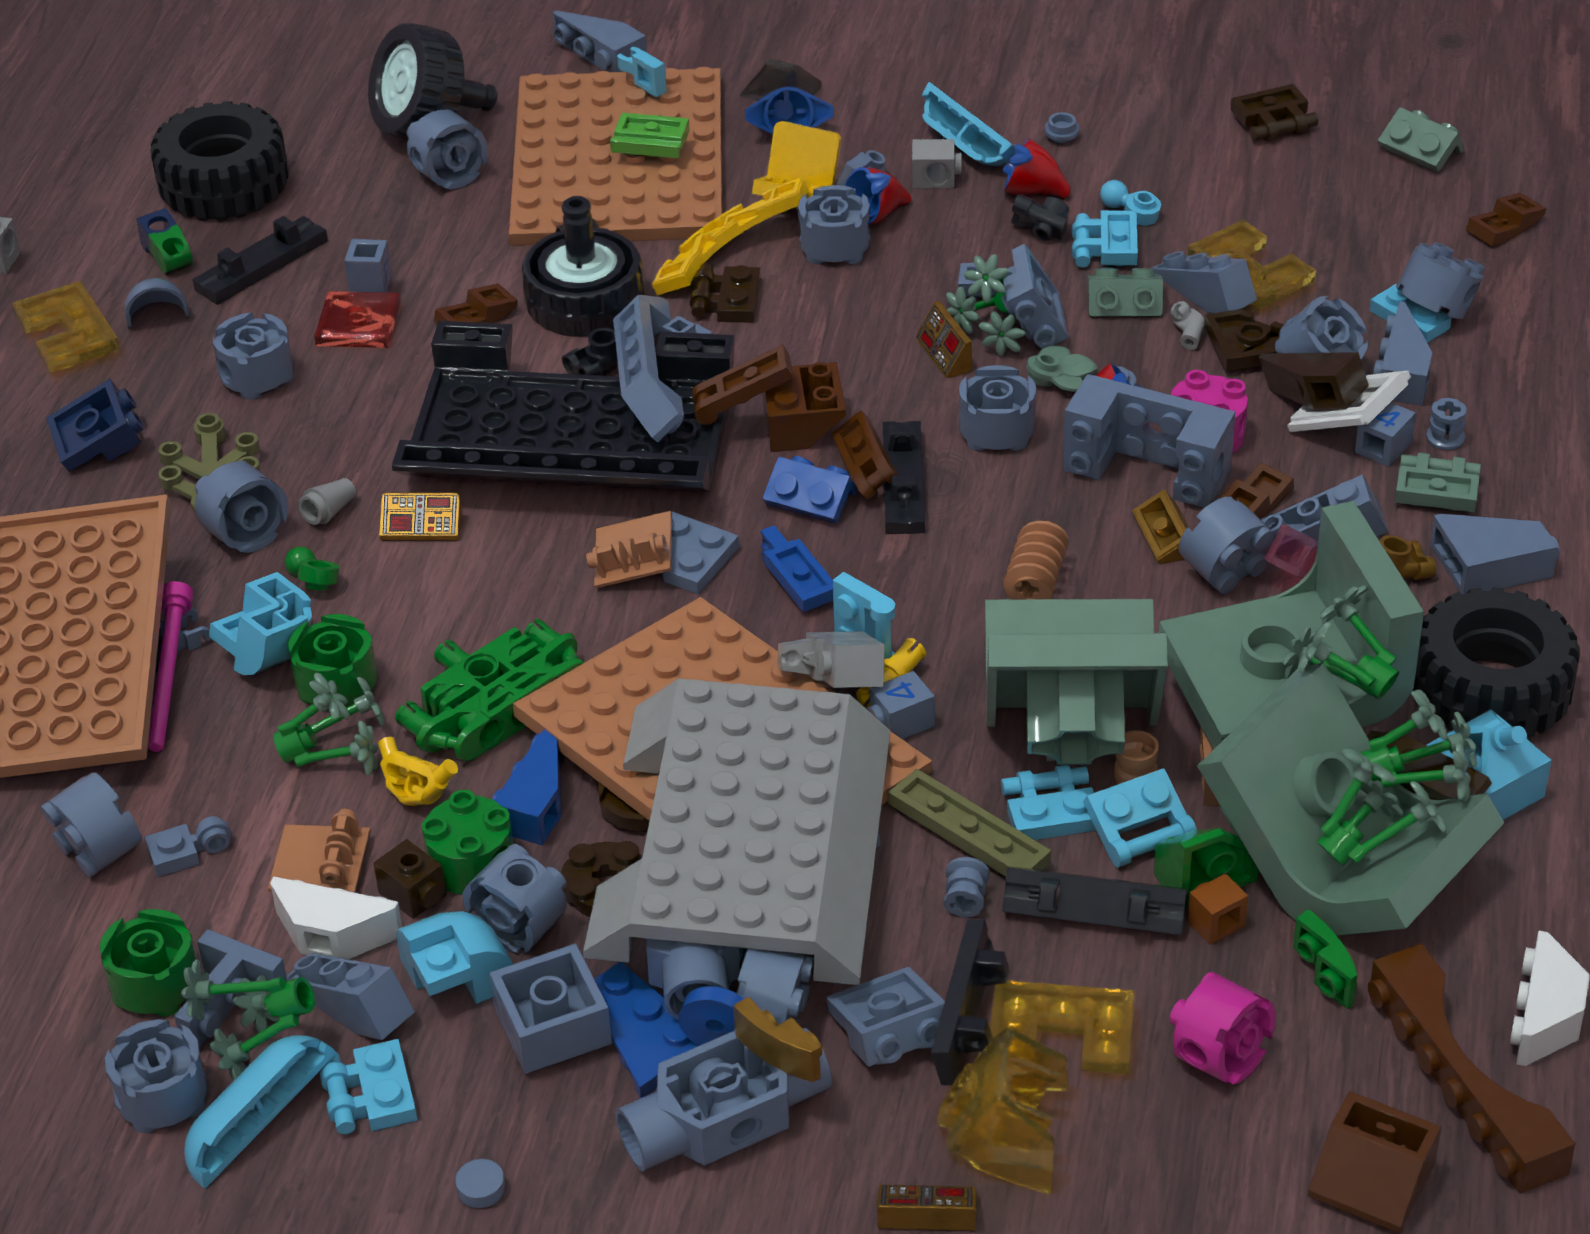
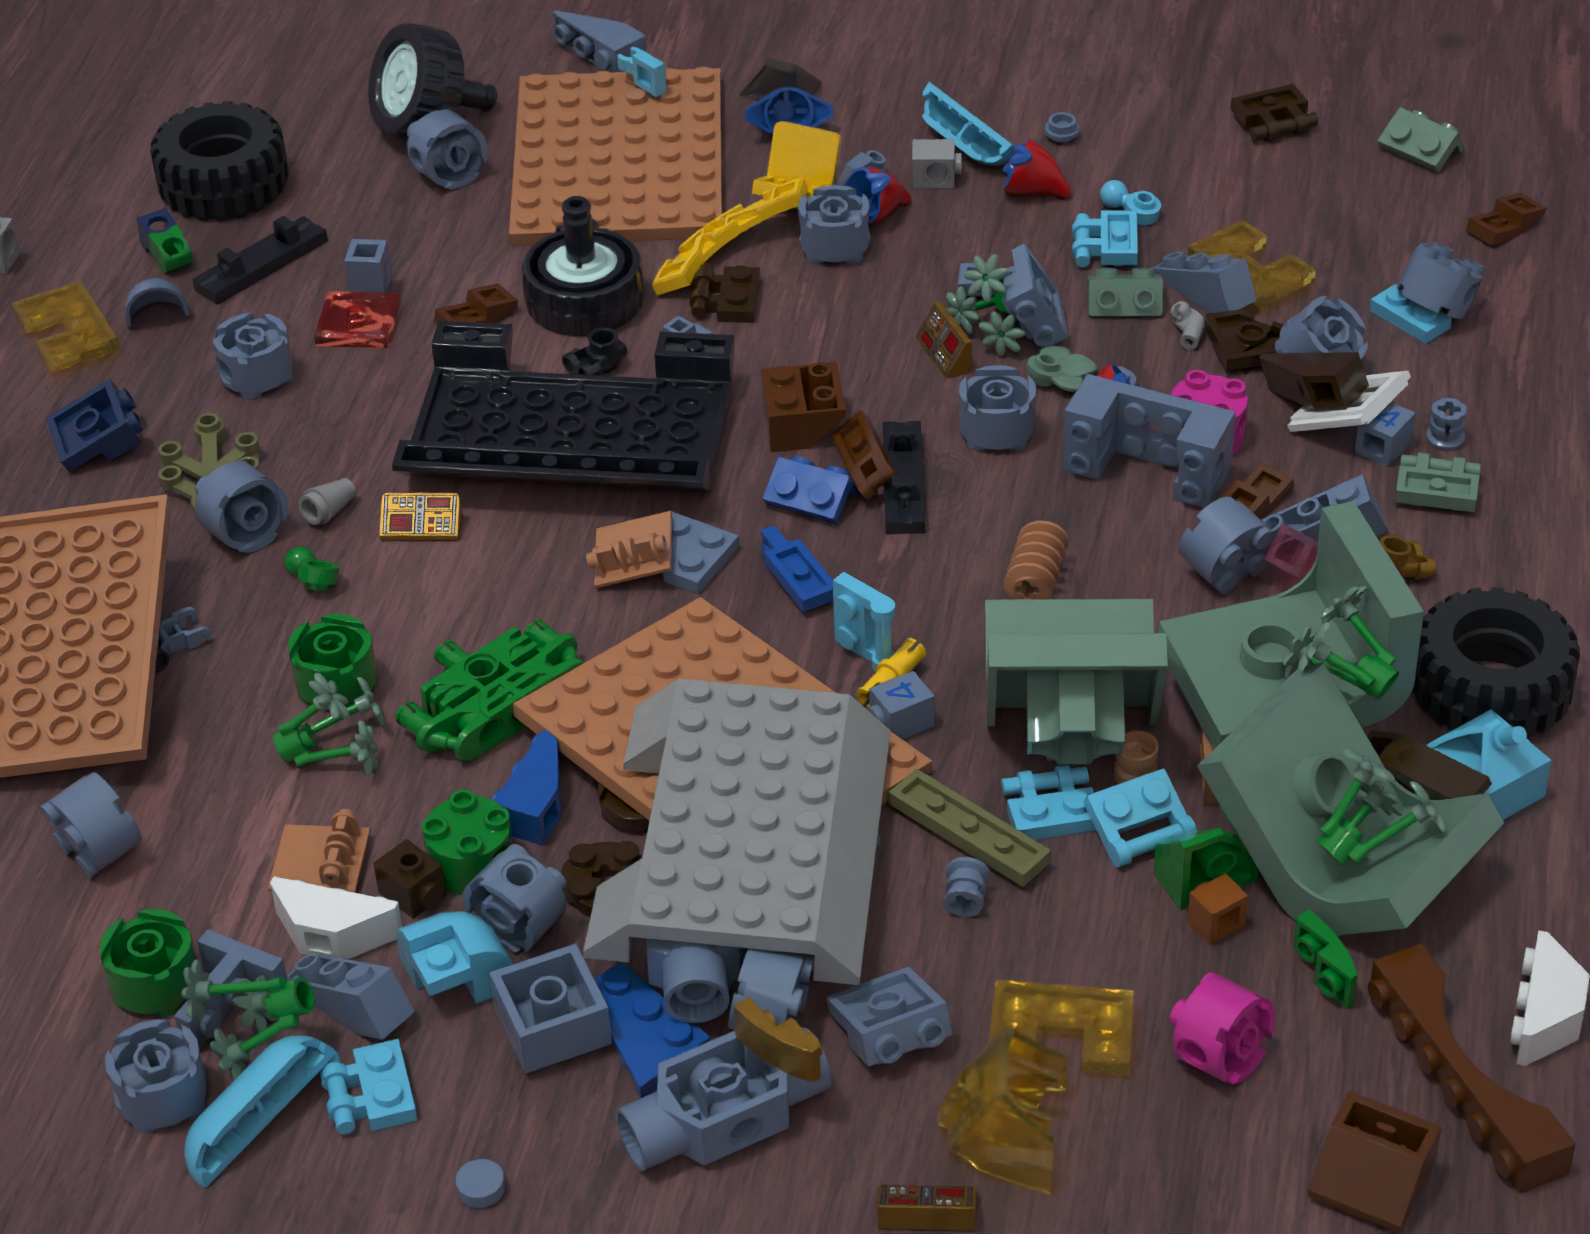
(175, 604): dark pink piece -> none
(177, 849): sand blue plate -> none
(263, 629): medium azure brick -> none
(412, 778): yellow piece -> none
(649, 399): sand blue slope -> none
(650, 135): bright green plate -> none
(708, 1013): blue piece -> none
(741, 384): reddish brown plate -> none
(836, 658): light grey hinge -> none
(959, 1026): black hinge -> none
(1044, 219): black plate -> none
(1095, 900): black hinge -> none
(1162, 526): pearl gold slope -> none
(1406, 351): sand blue slope -> none
(1458, 744): plant -> none
(1493, 551): sand blue slope -> none

